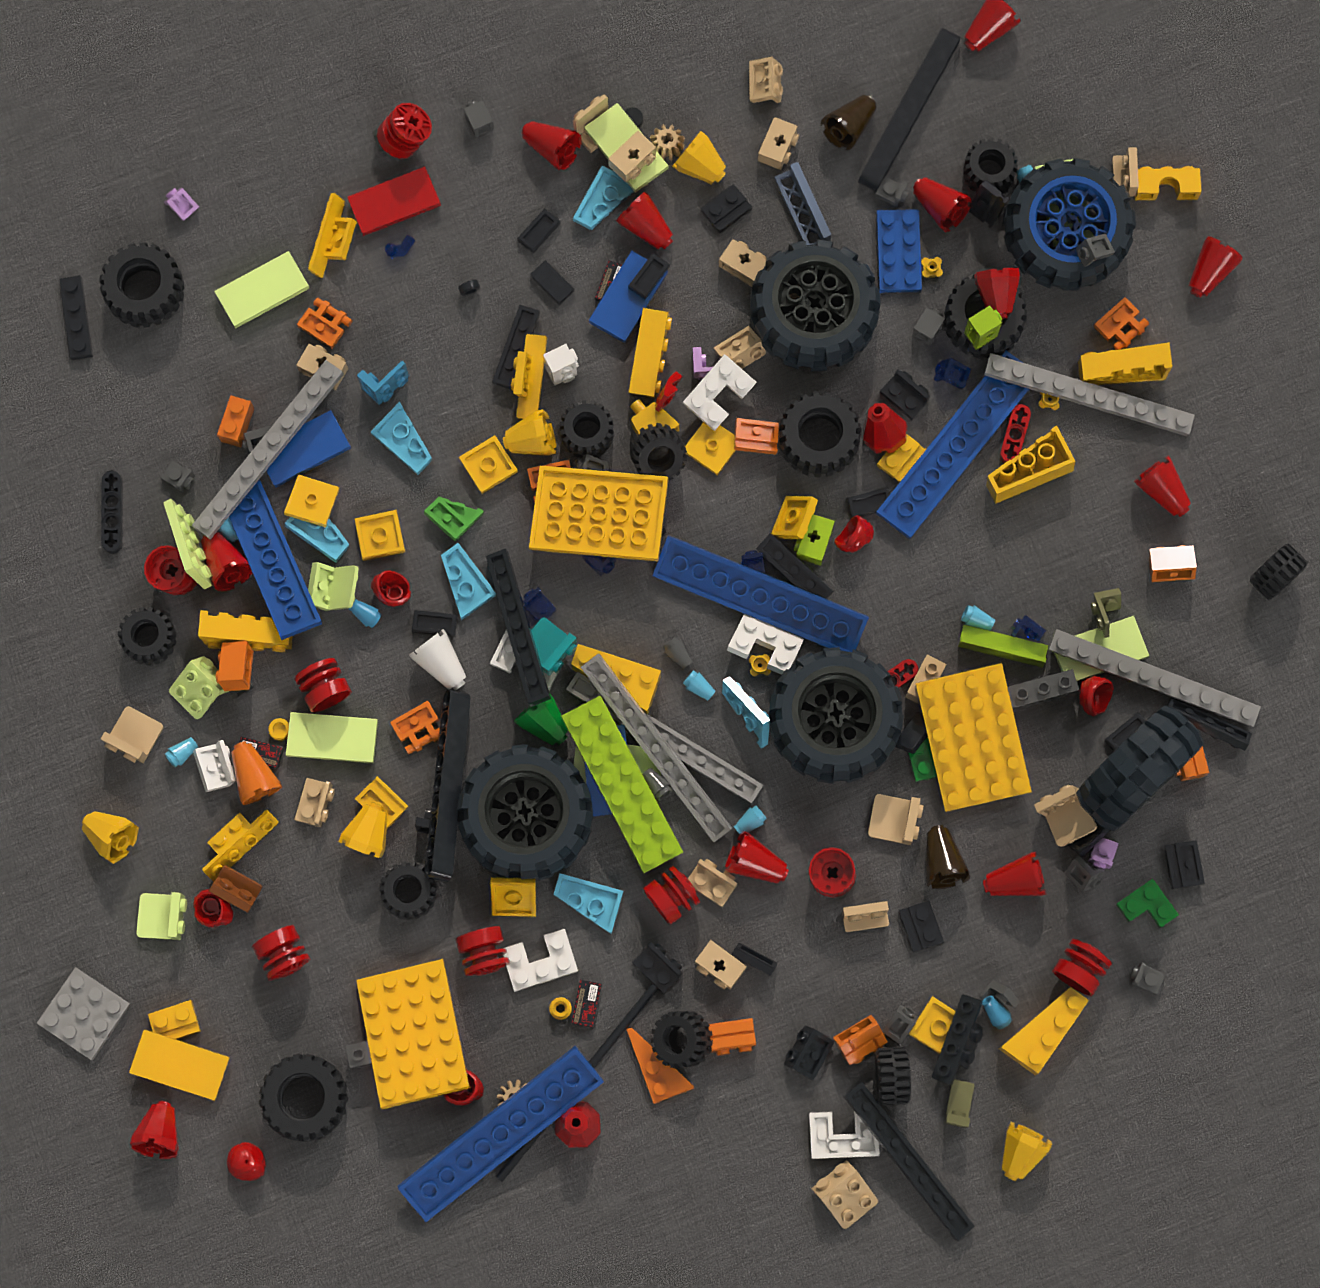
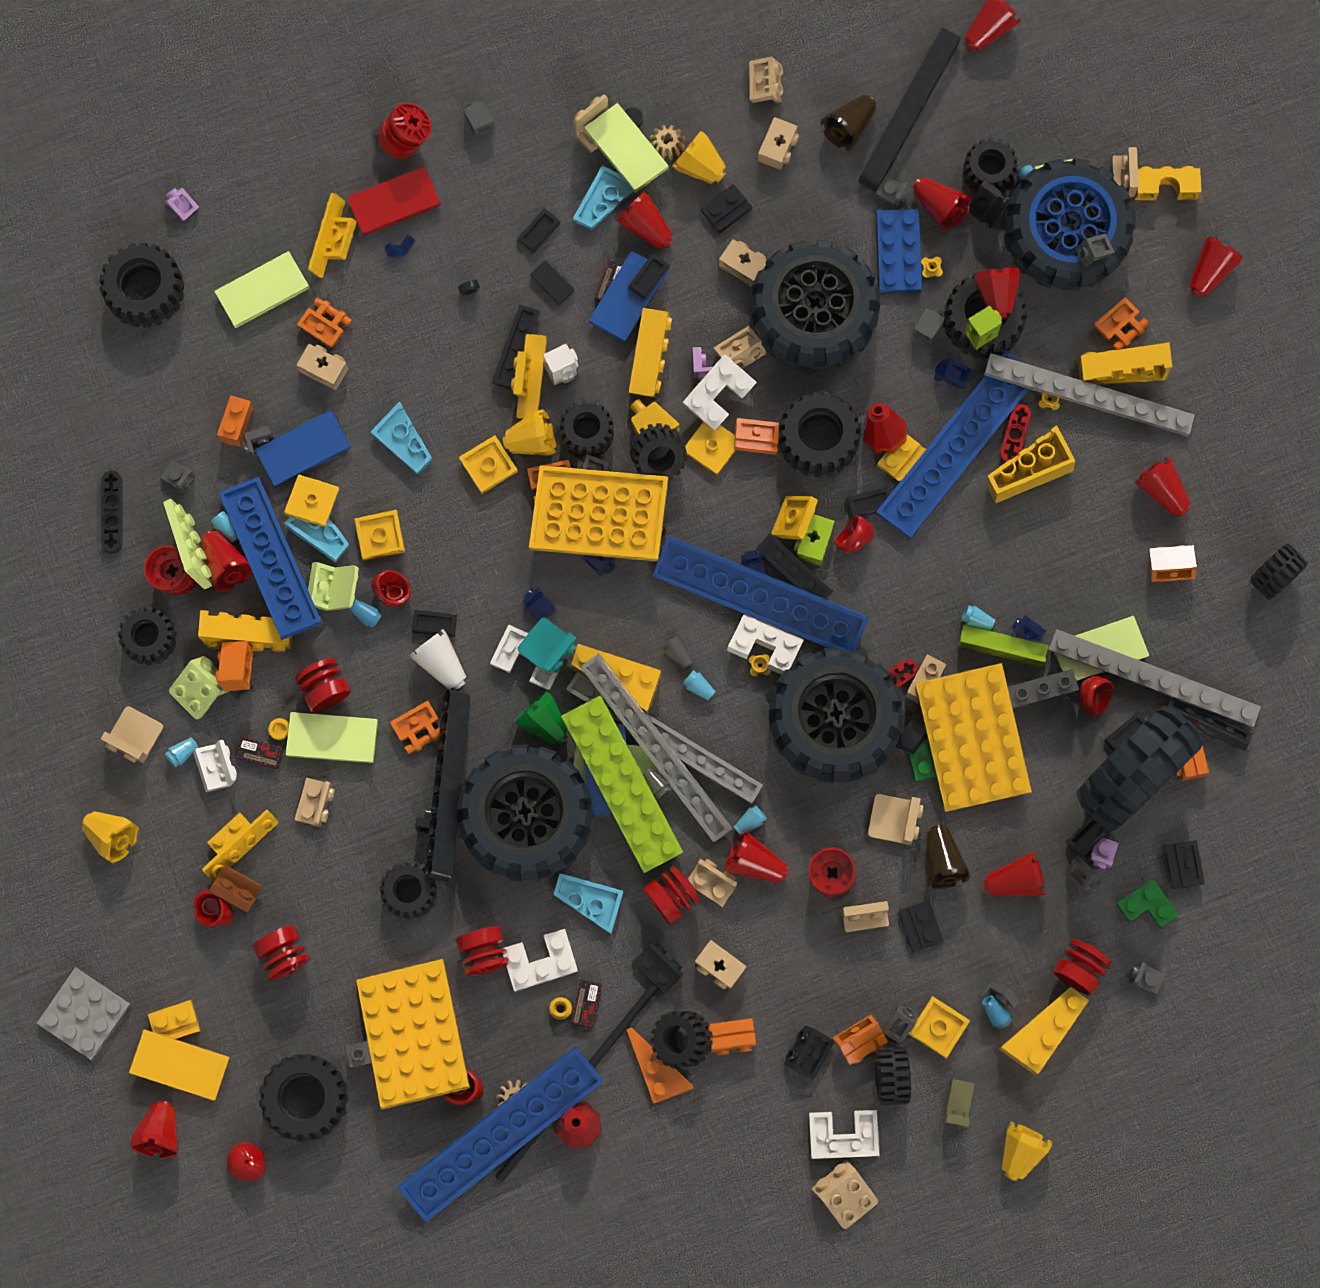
(76, 317): black plate -> none
(161, 916): yellowish green bracket -> none
(252, 774): orange cone -> none
(267, 449): light grey plate -> none
(367, 831): yellow cone -> none
(383, 390): dark azure bracket -> none
(383, 795): yellow plate -> none
(452, 517): bright green wing -> none
(466, 581): medium azure wing -> none
(513, 897): yellow plate -> none
(518, 627): black plate -> none
(552, 143): red cone -> none
(634, 147): tan brick -> none
(668, 391): red slope -> none
(754, 717): medium azure wing -> none
(754, 959): black tile -> none
(808, 201): sand blue fence -> none
(905, 394): black bracket -> none
(909, 1161): black plate -> none
(960, 1040): black bracket -> none
(1066, 816): tan bracket -> none
(1103, 602): olive bracket -> none

